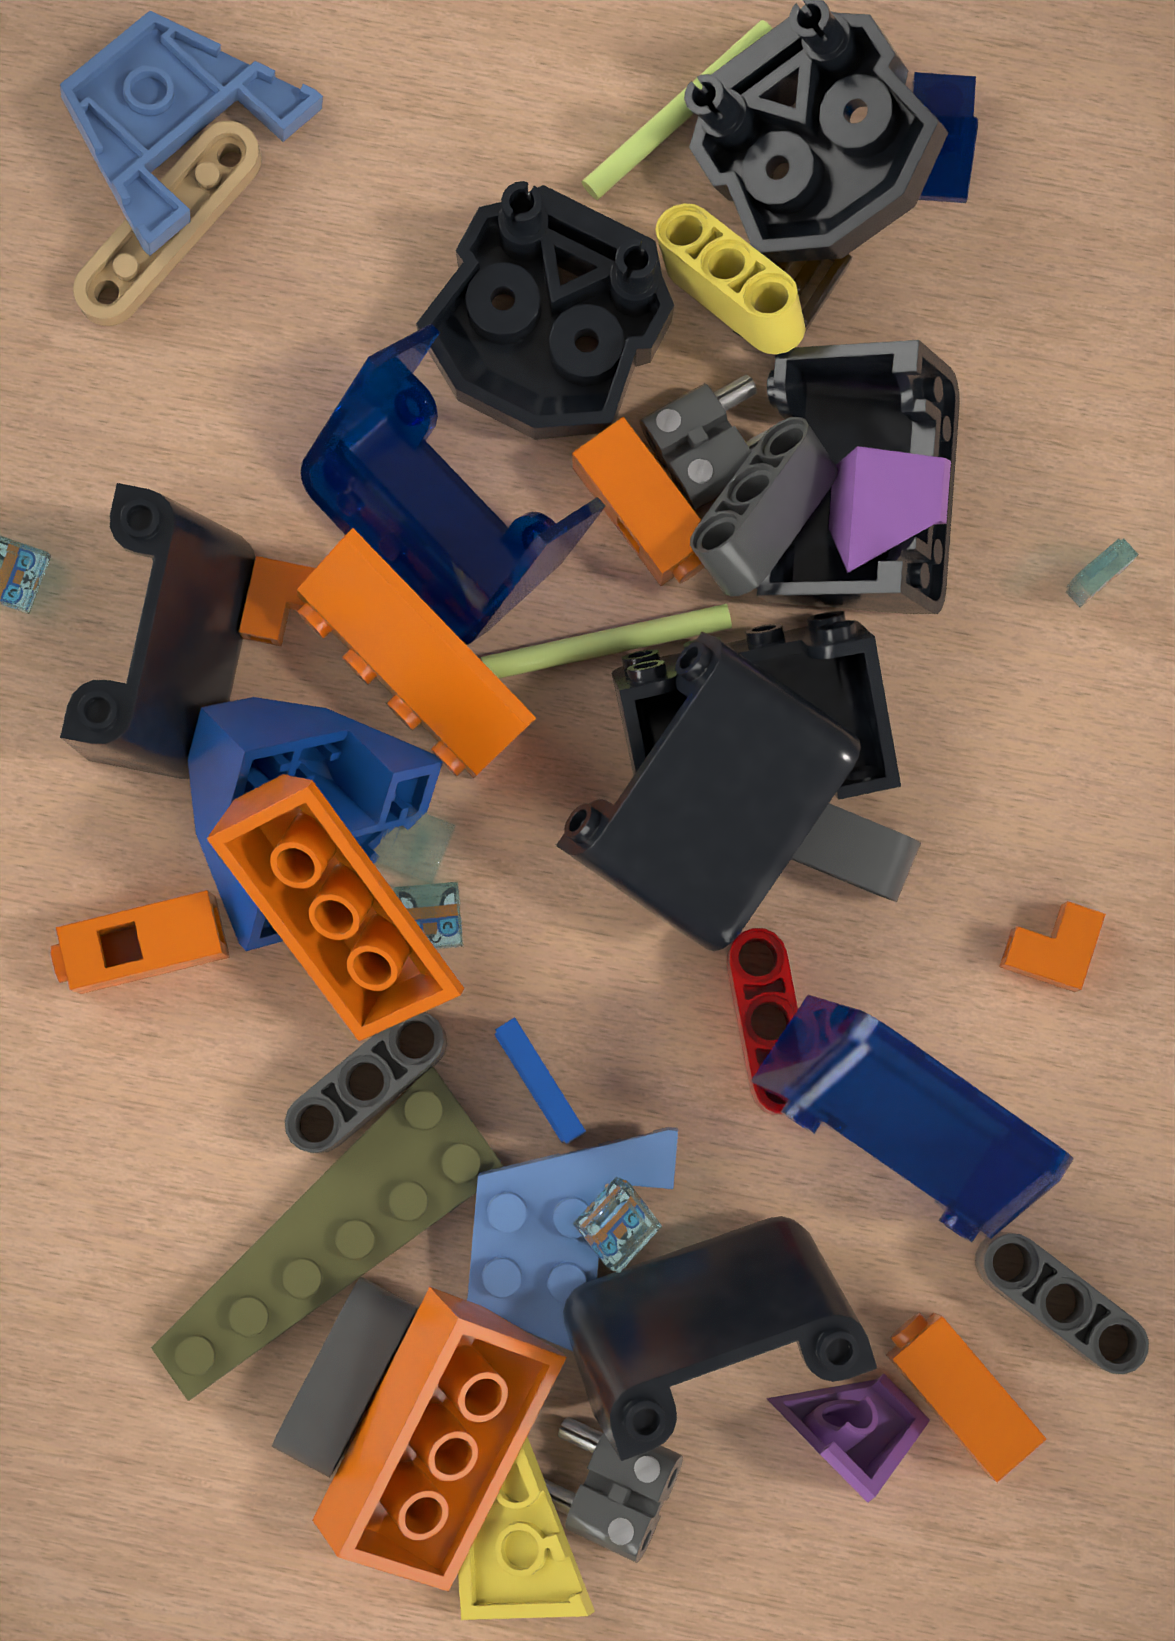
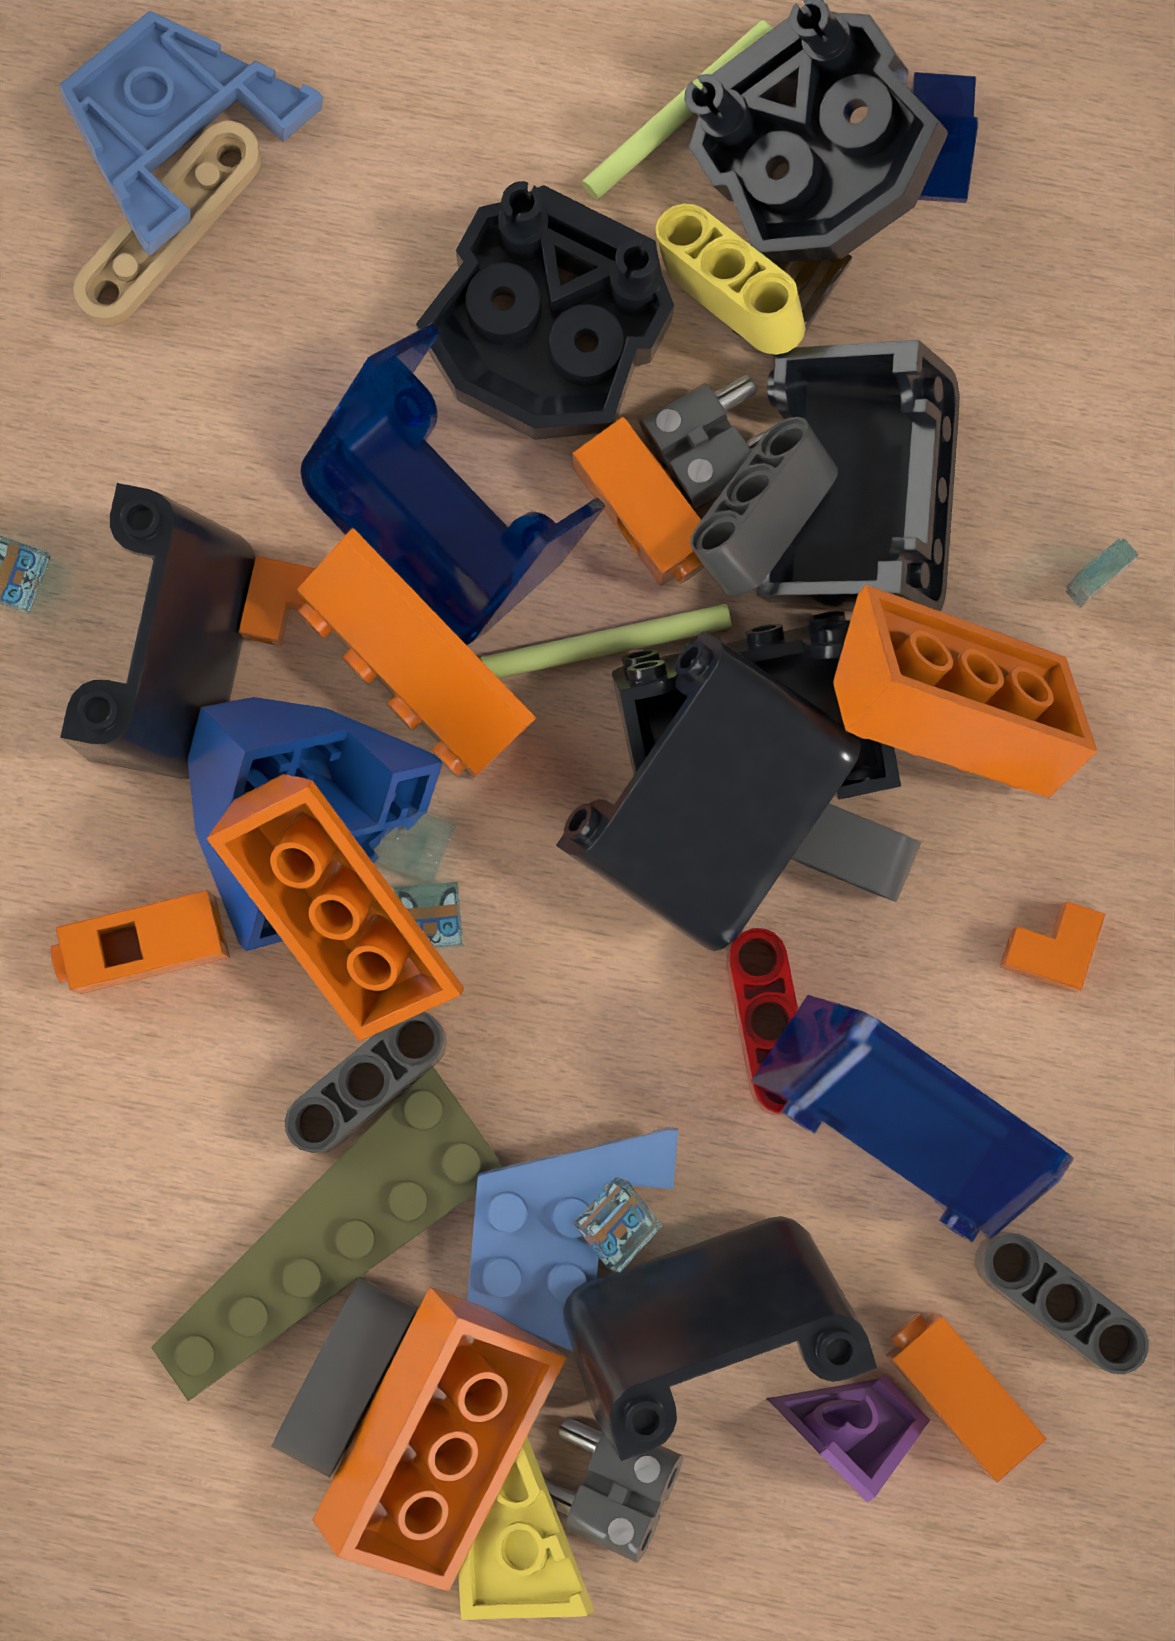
(539, 1081): blue tile -> none
(885, 500): medium lavender slope -> none
(960, 694): none -> orange slope

